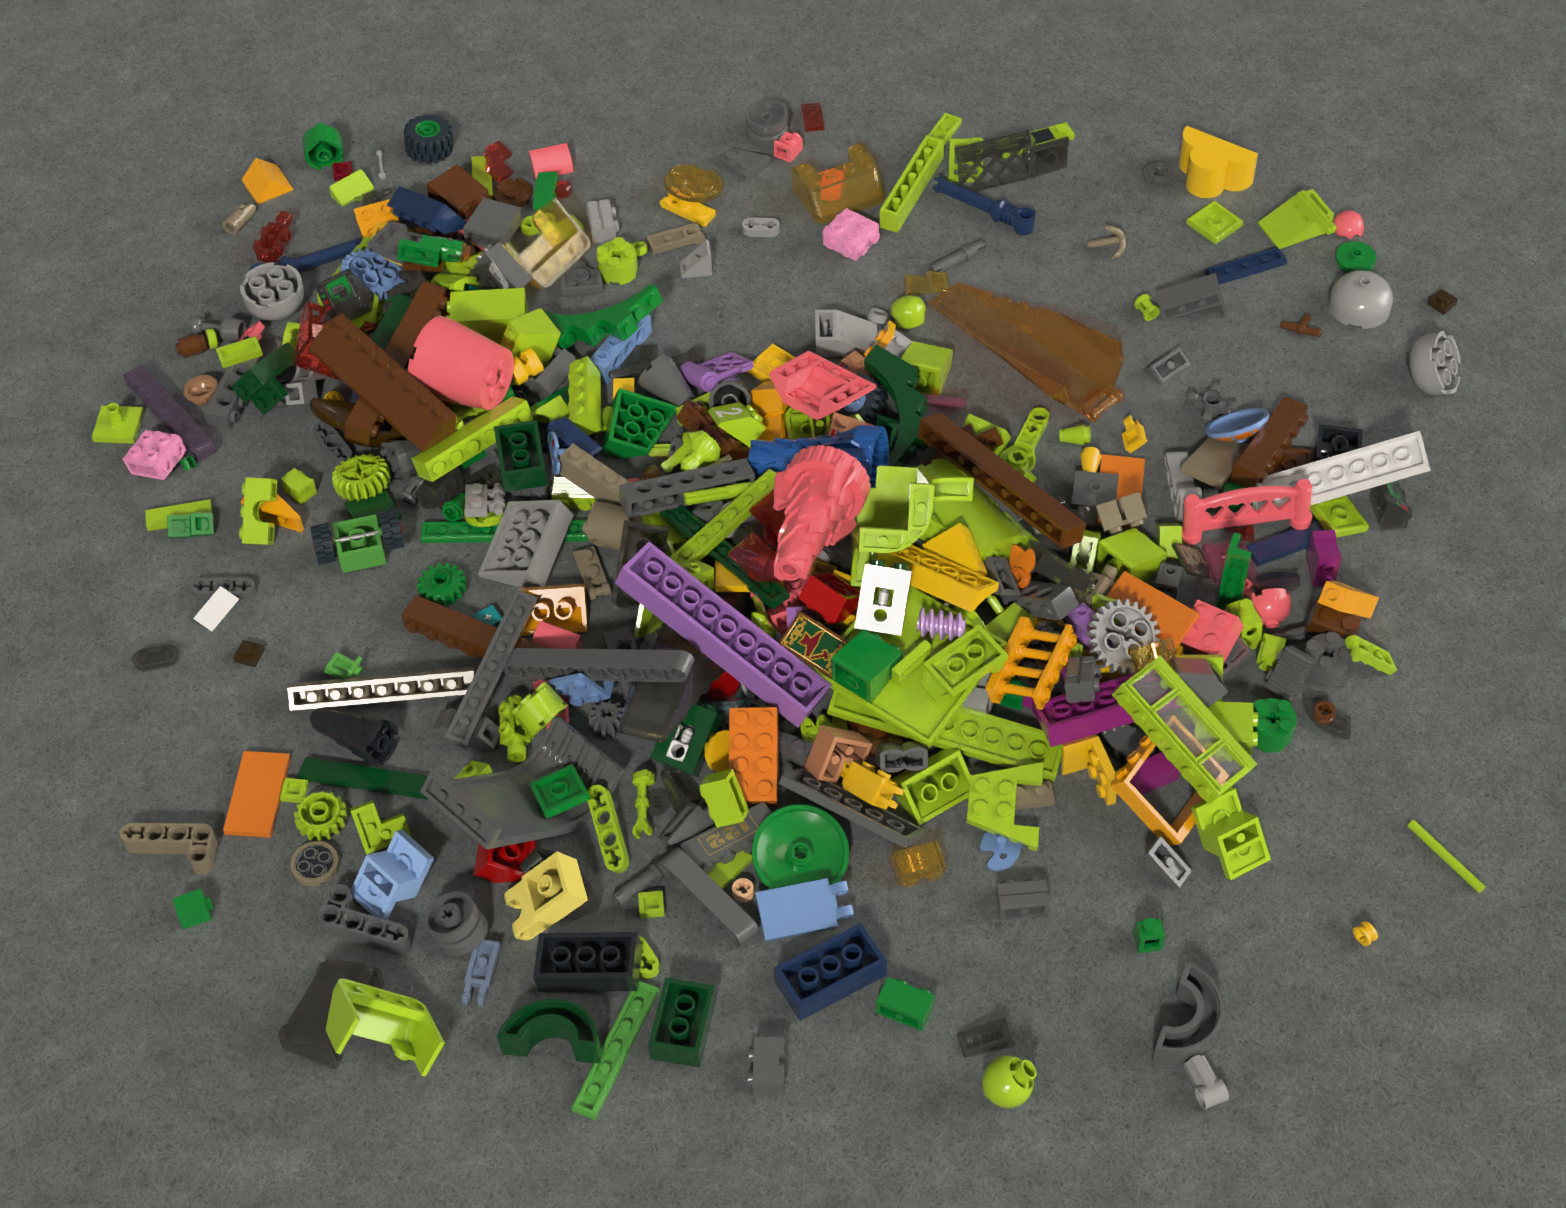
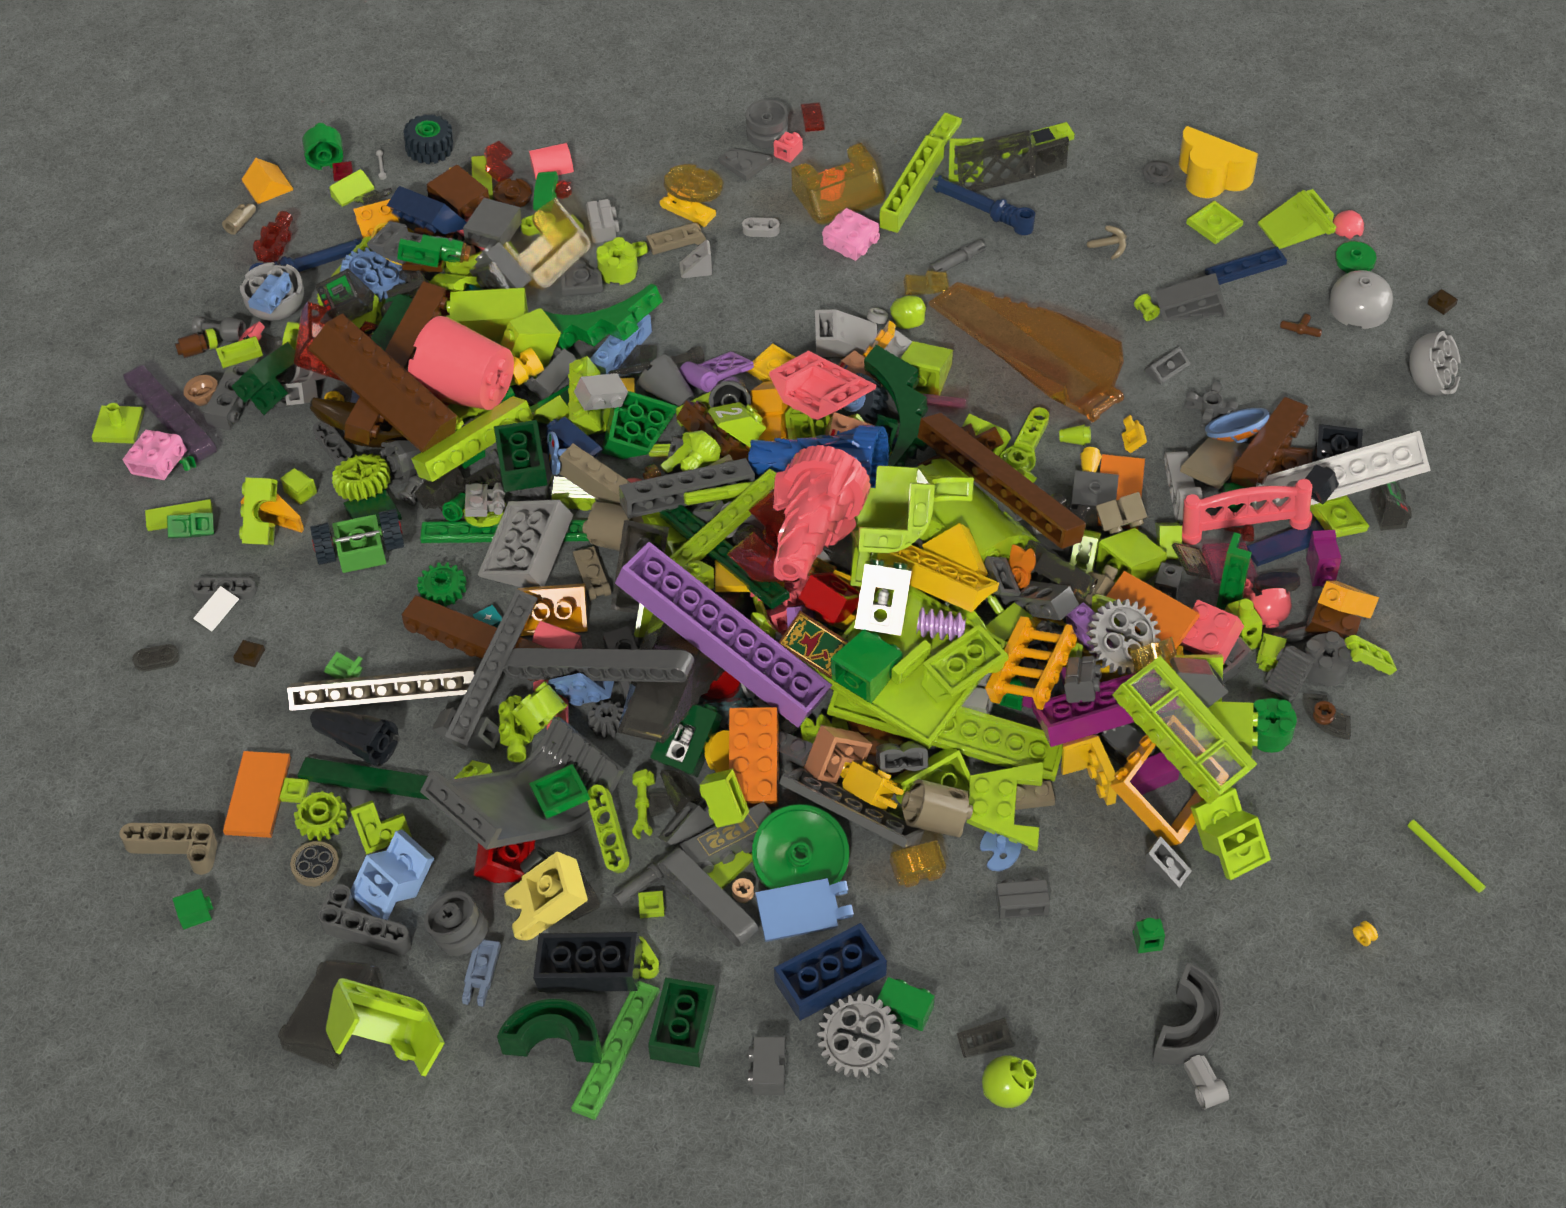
(270, 293): none -> medium blue bracket
(600, 391): none -> light grey brick
(851, 1057): none -> light grey gear
(936, 808): none -> dark tan cylinder
(1323, 483): none -> black brick

